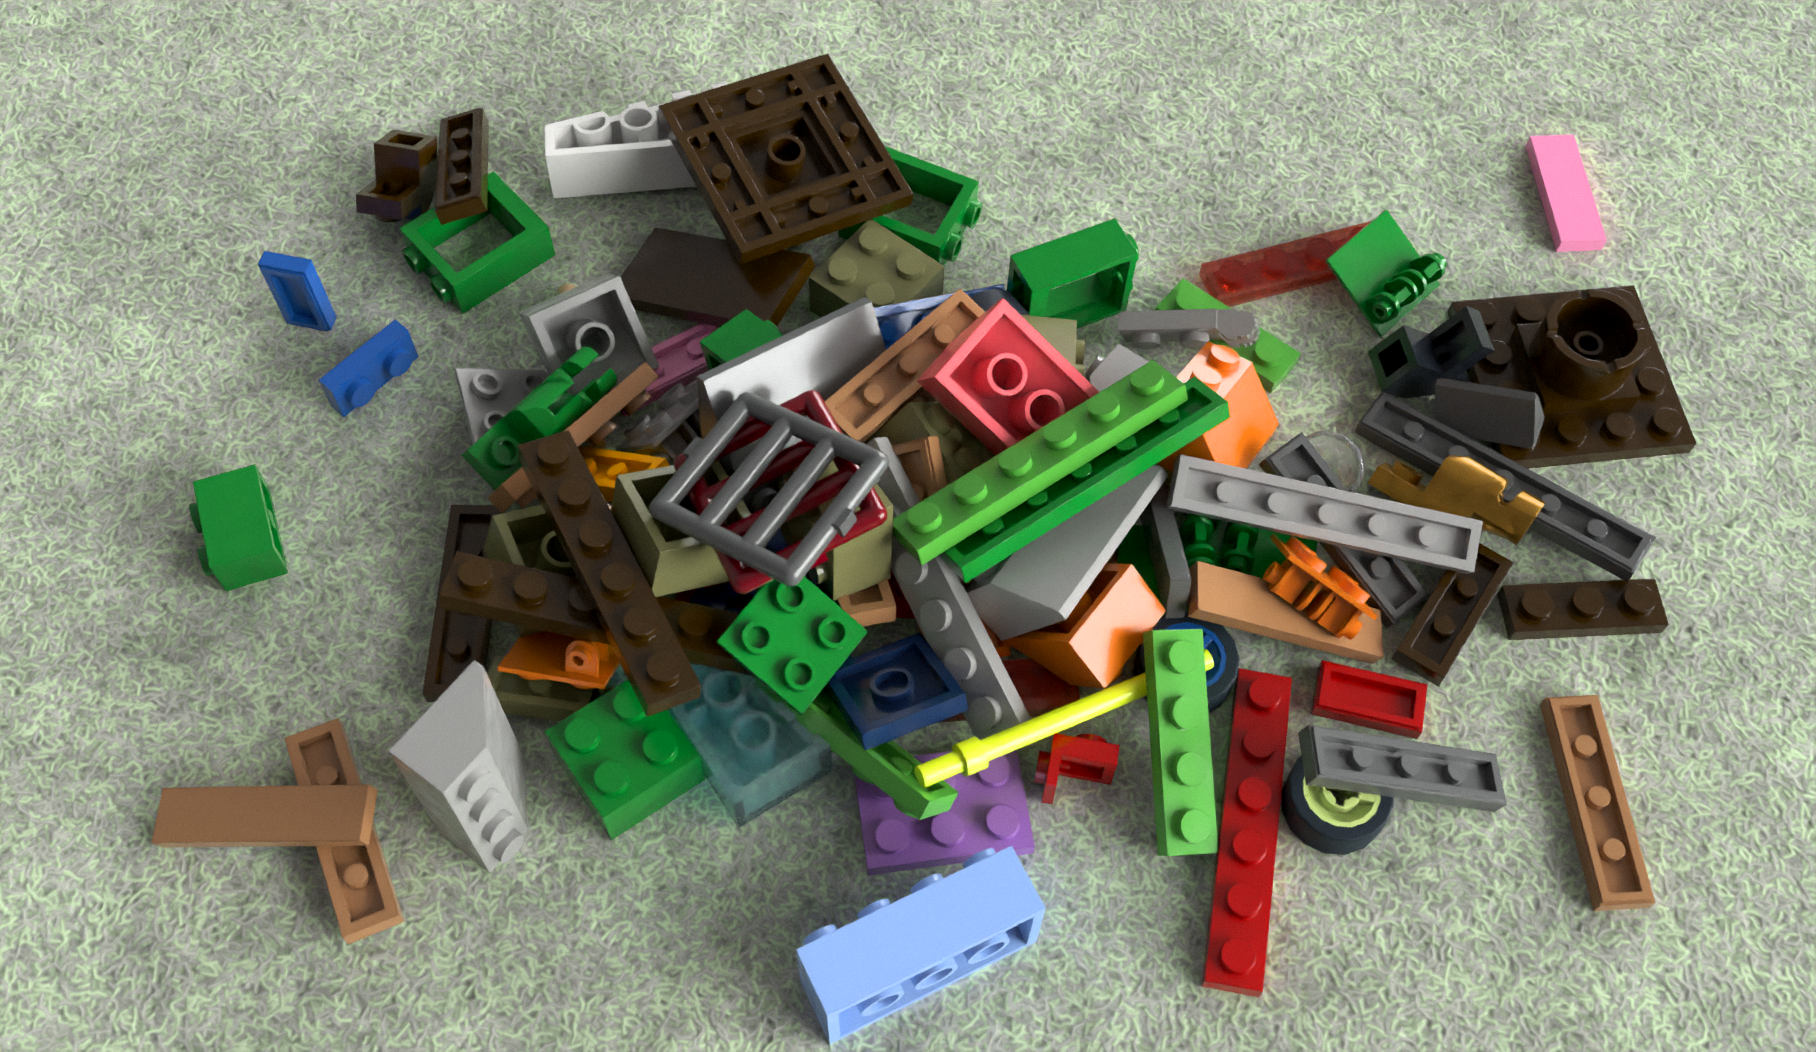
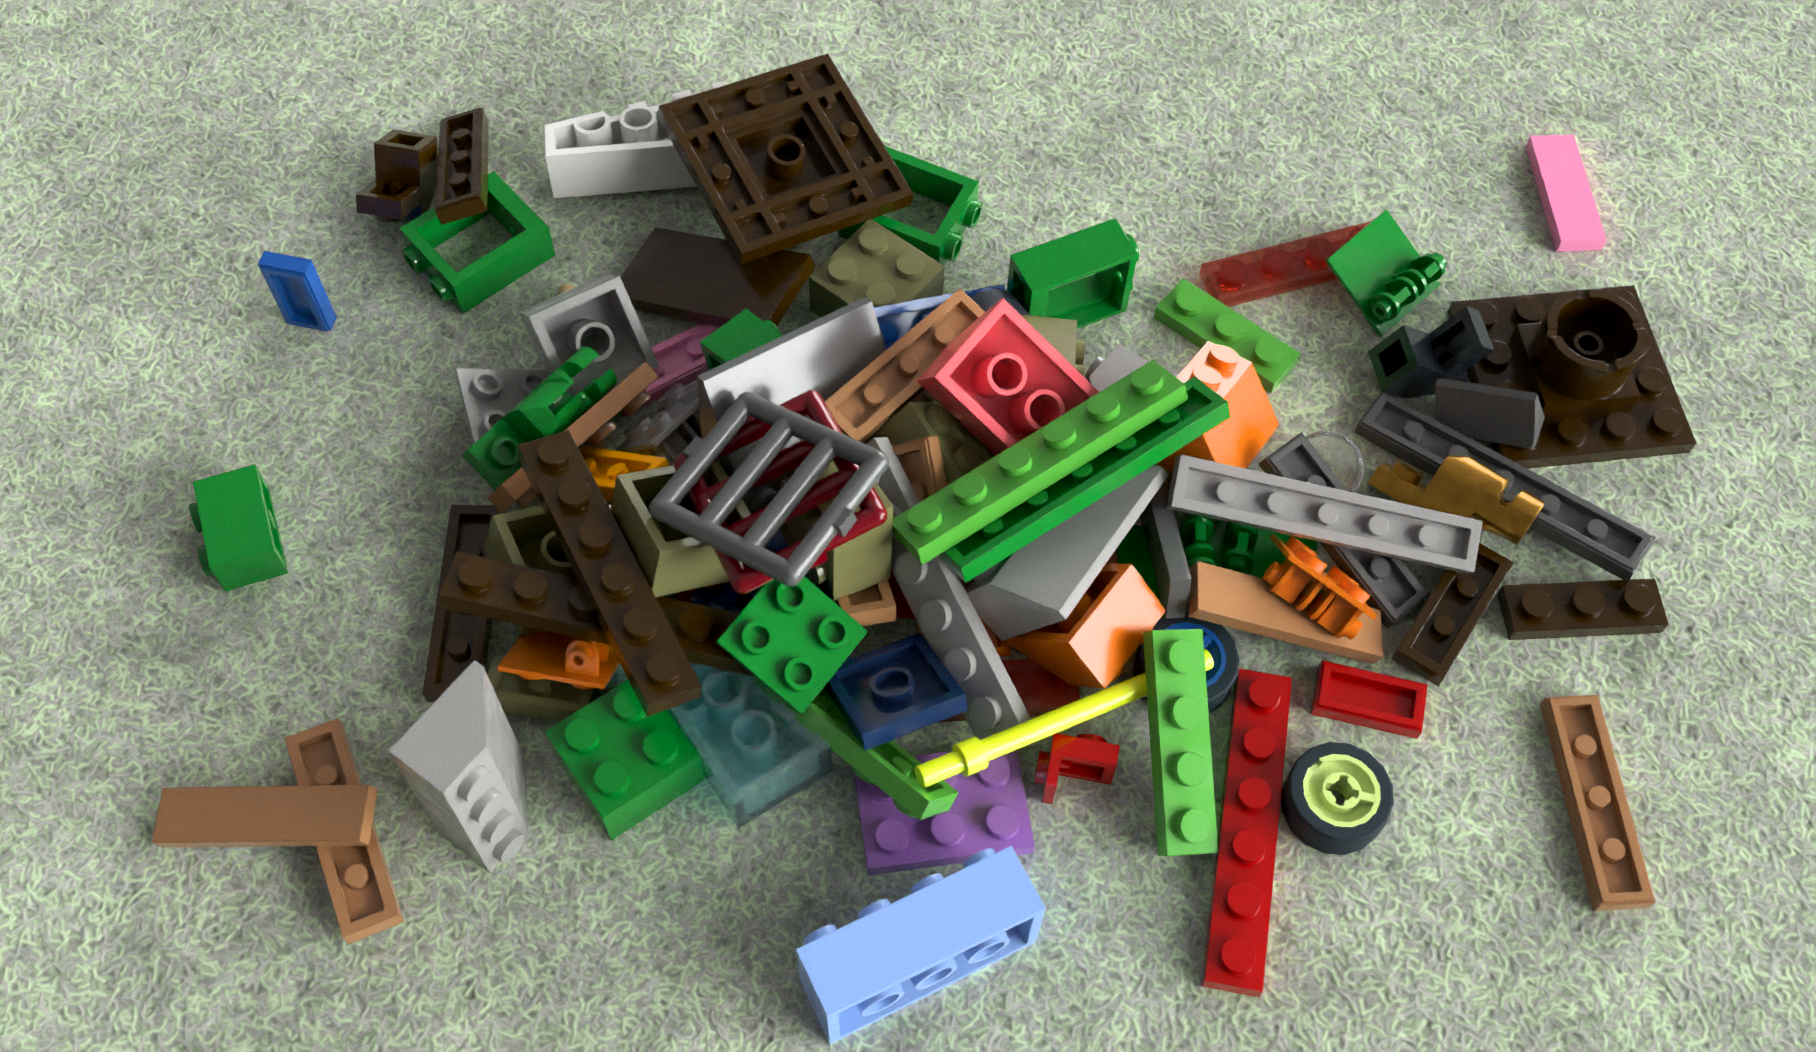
(369, 368): blue plate -> none
(1189, 327): light grey hinge -> none
(1401, 768): dark grey tile -> none

